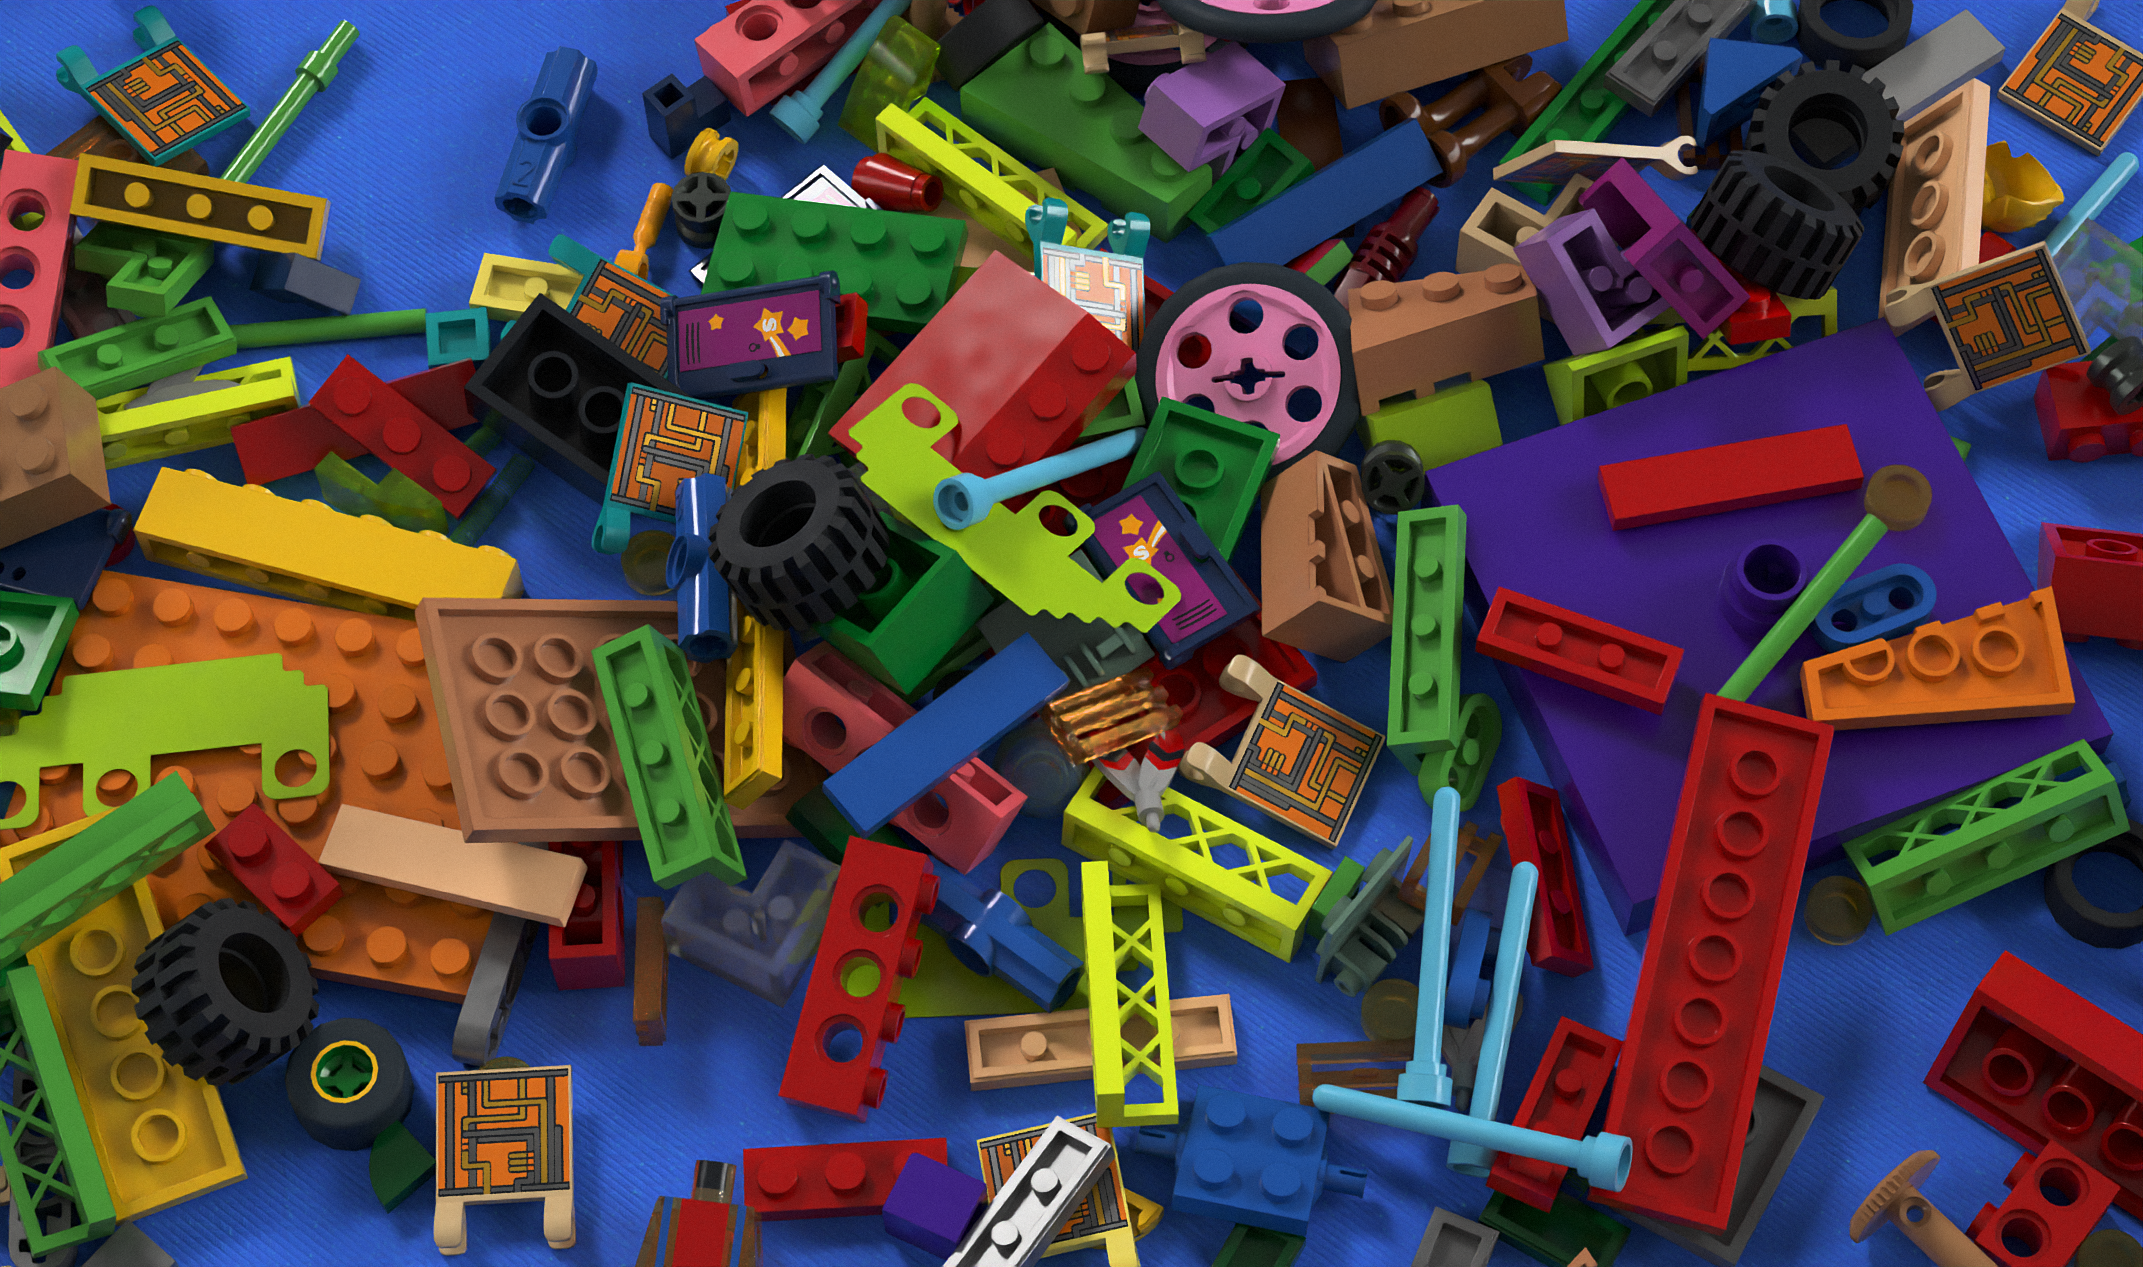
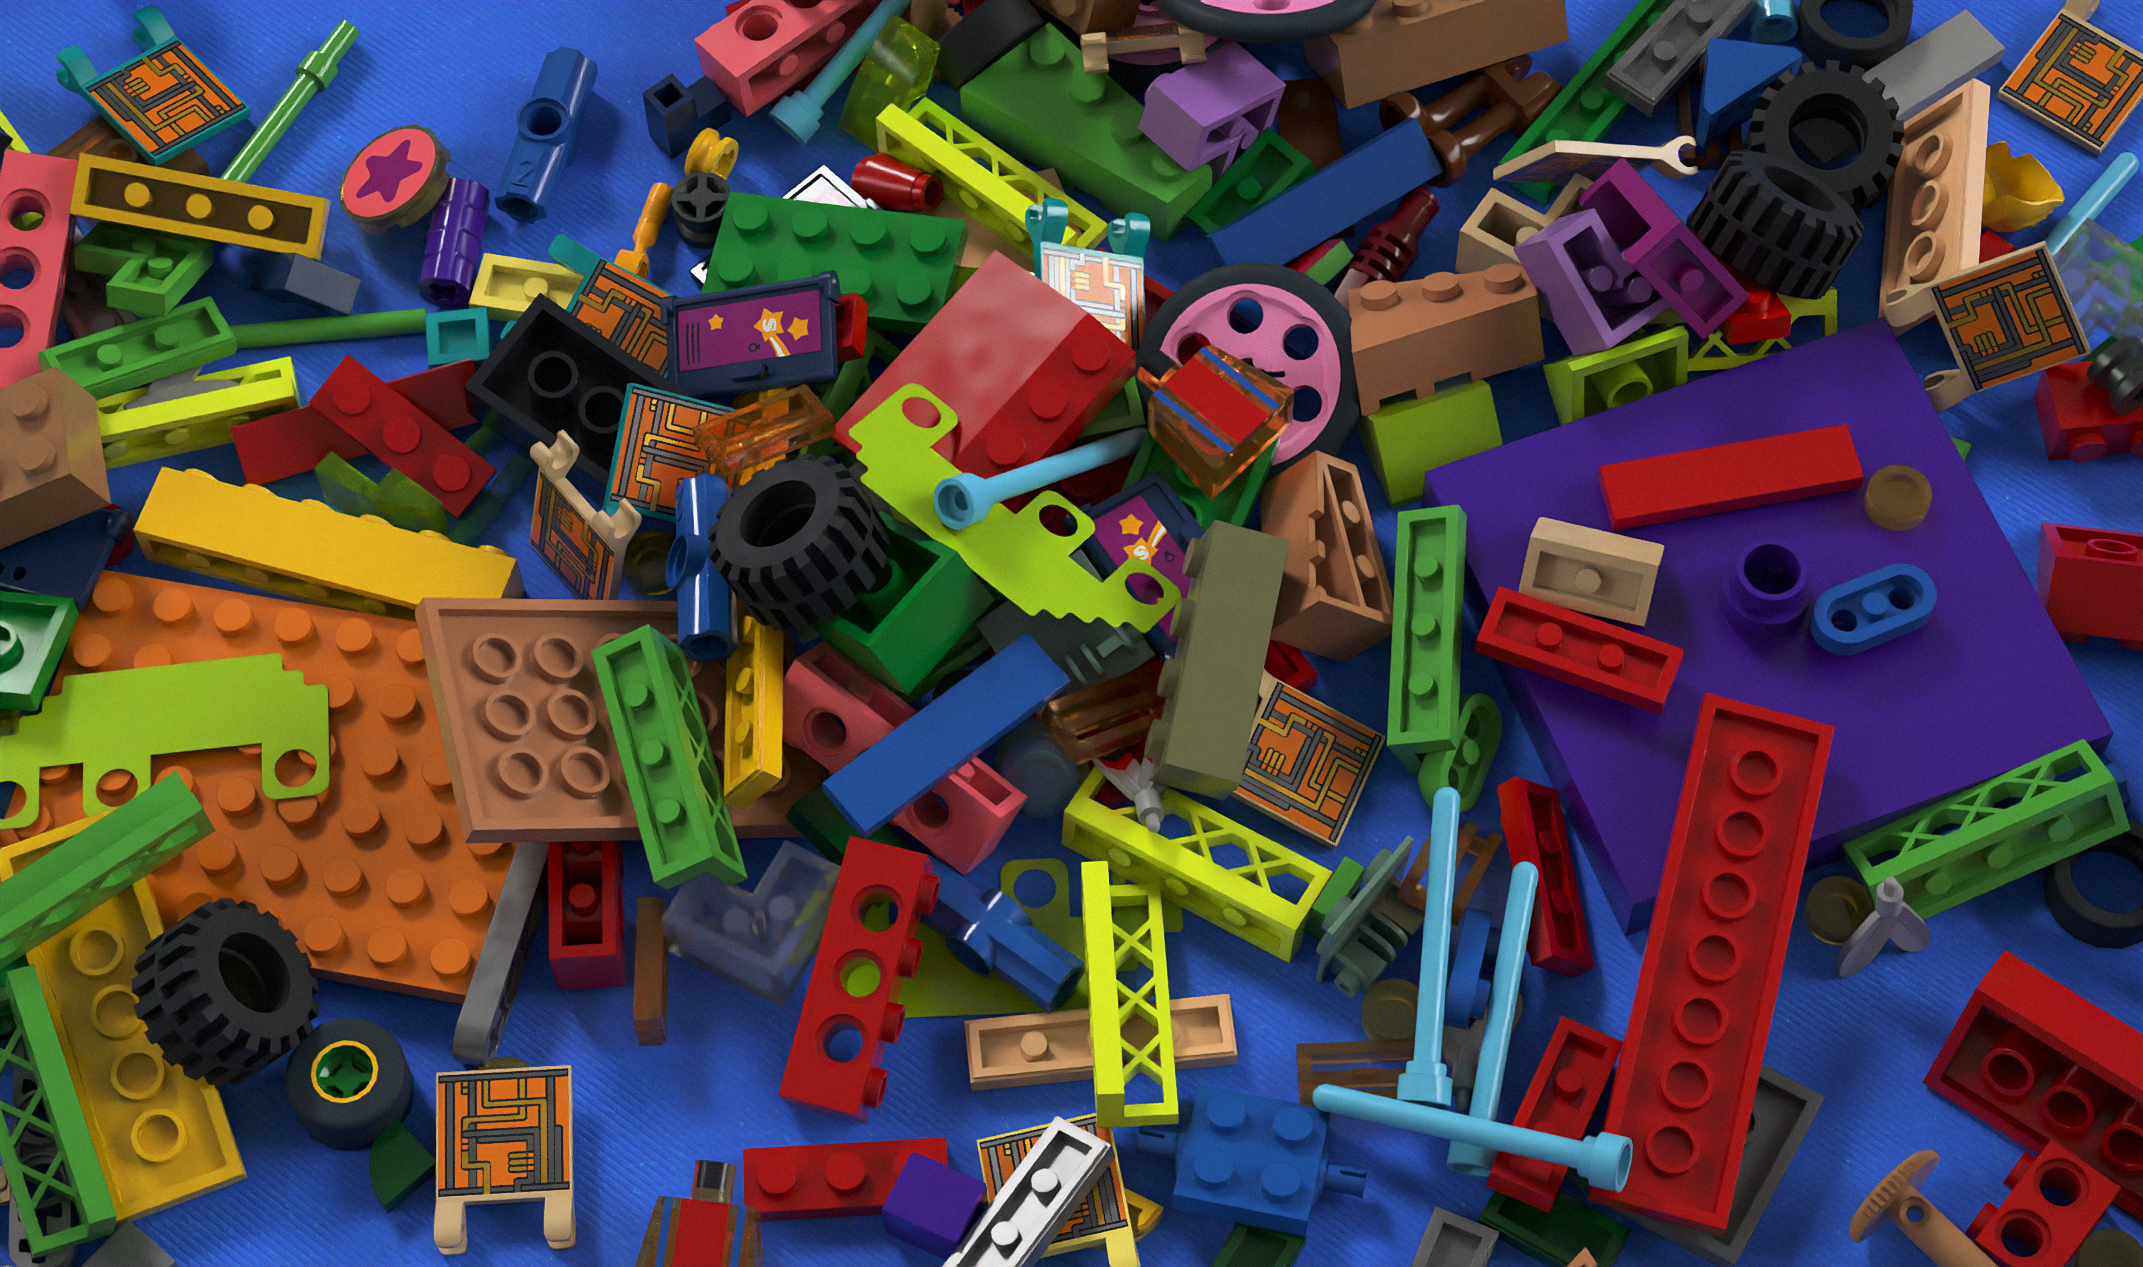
(274, 870): red plate -> none
(395, 179): none -> tile
(440, 865): light nougat tile -> none
(454, 244): none -> dark purple axle
(570, 535): none -> flag
(764, 430): none -> clear orange tile
(1214, 413): none -> clear orange torso
(1217, 660): none -> olive brick
(1396, 489): pearl dark grey wheel -> none
(1591, 570): none -> tan panel
(1804, 609): bright green bar -> none
(1889, 920): none -> light grey piece
(1969, 669): orange wing -> none

